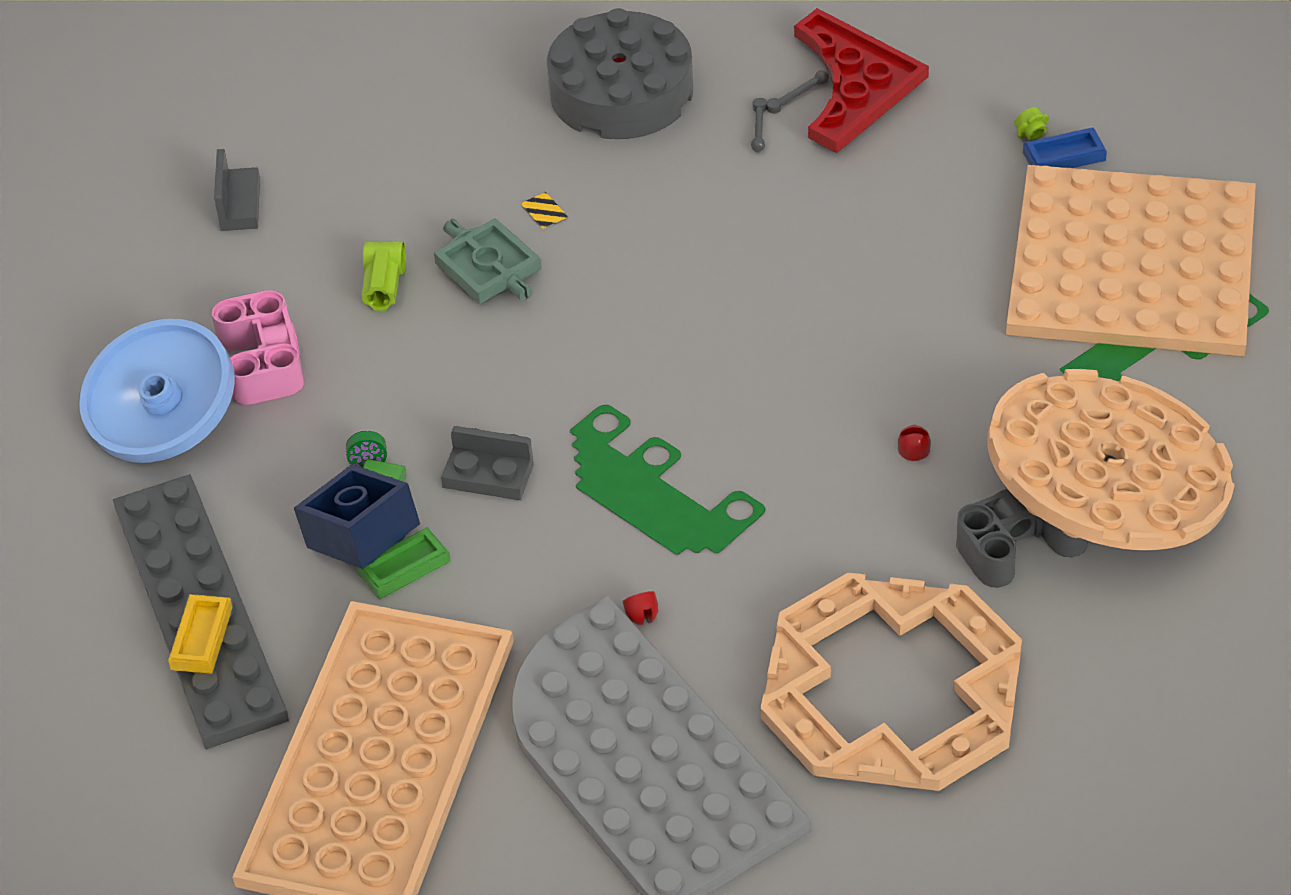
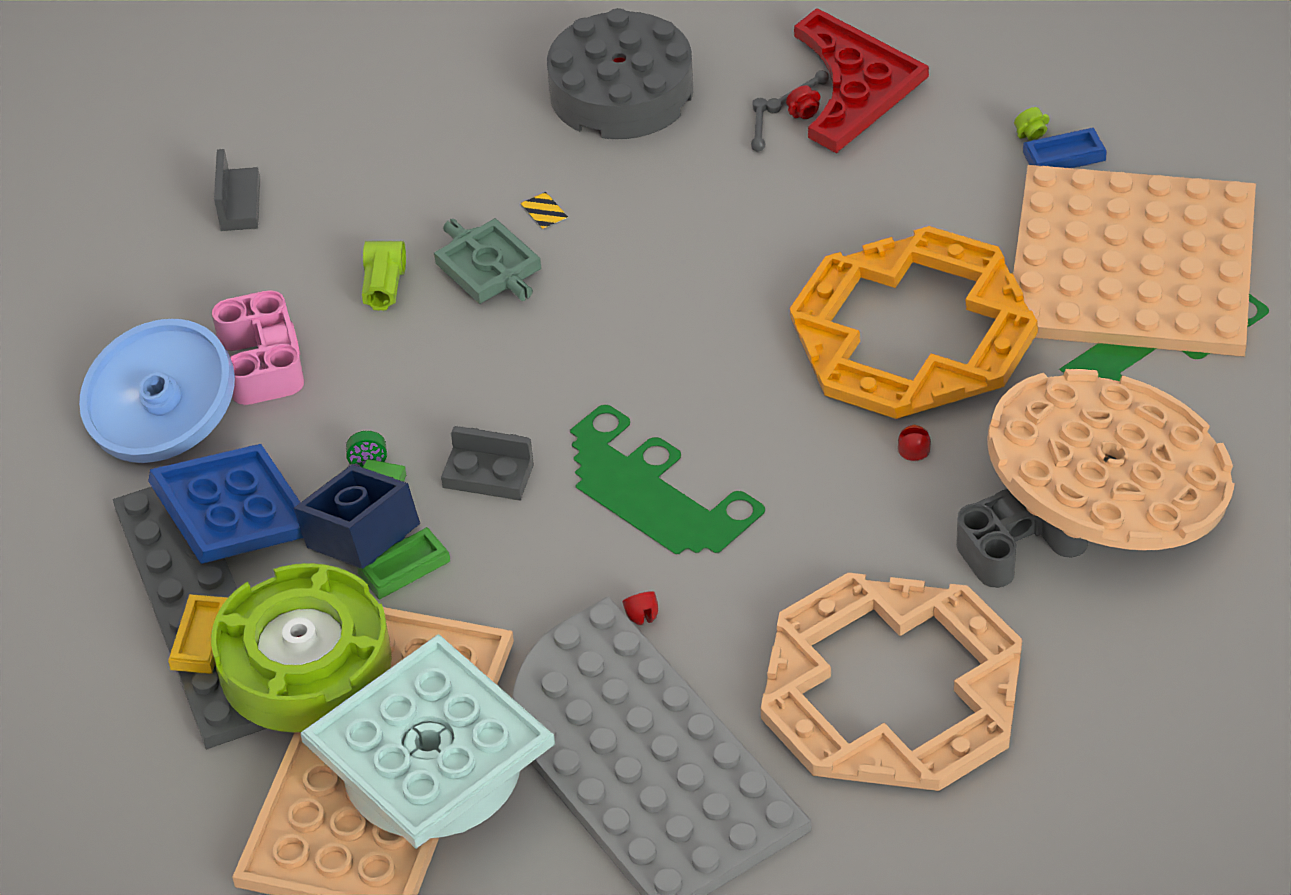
(228, 502): none -> blue plate
(299, 645): none -> lime piece
(428, 745): none -> light aqua piece
(803, 102): none -> red plate
(940, 378): none -> light orange plate

